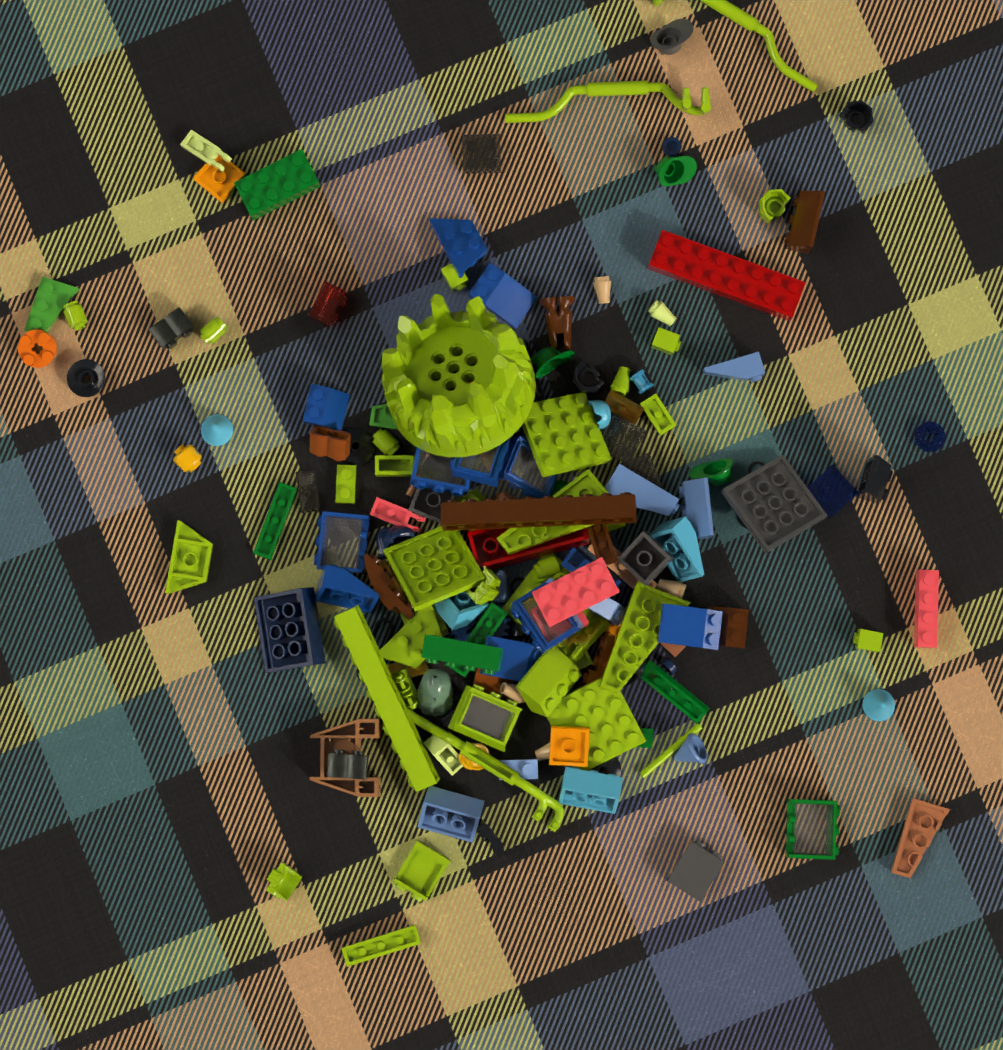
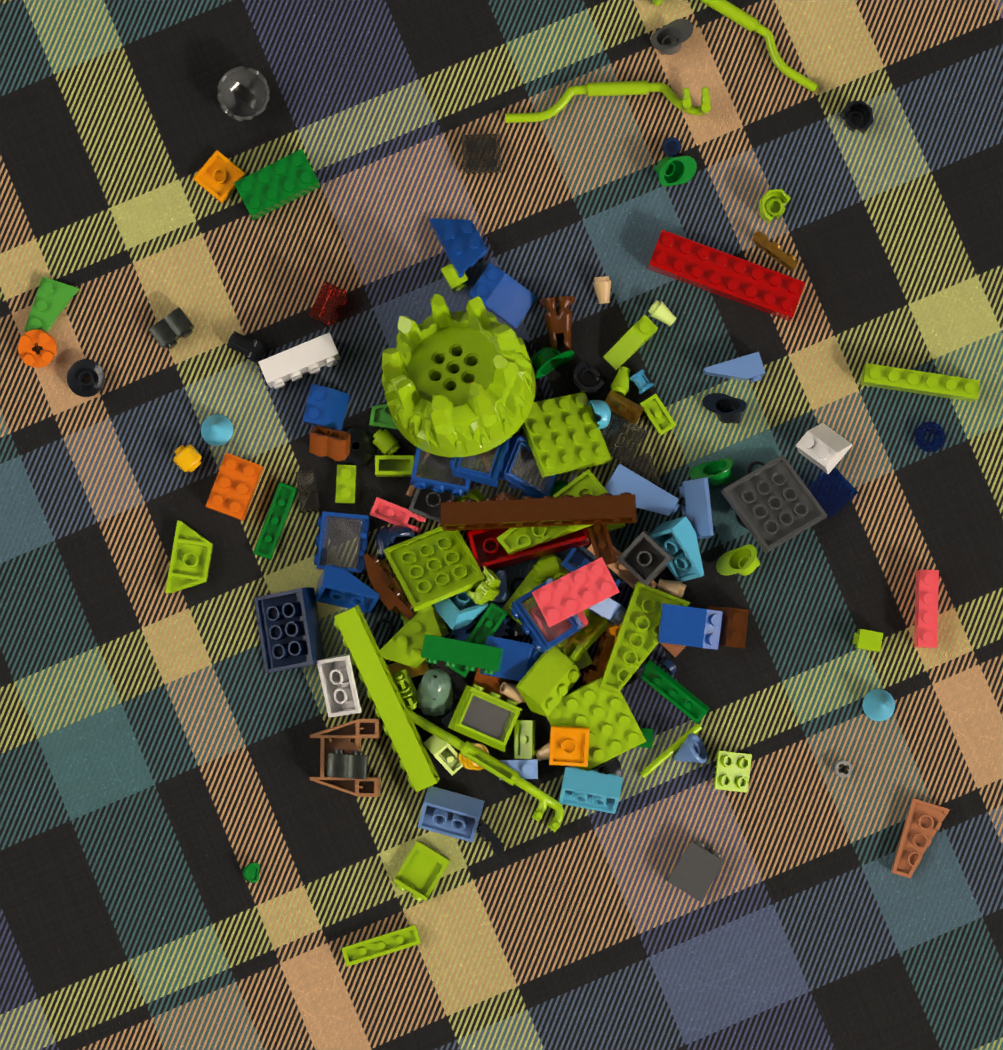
(75, 315): lime brick -> none
(204, 150): yellowish green hinge -> none
(213, 330): lime brick -> none
(234, 486): none -> orange brick
(243, 93): none -> dark grey piece
(250, 349): none -> black piece
(251, 872): none -> green piece
(283, 881): lime hair -> none
(299, 360): none -> white brick
(338, 685): none -> white slope
(524, 739): none -> lime plate
(631, 342): none -> lime slope
(666, 341): lime brick -> none
(726, 407): none -> black piece
(732, 771): none -> lime hinge
(739, 561): none -> lime piece
(774, 250): none -> pearl gold hinge
(804, 221): reddish brown slope -> none
(812, 829): window -> none
(823, 447): none -> white slope
(844, 763): none -> light grey bush
(874, 480): black slope -> none
(920, 382): none -> lime brick

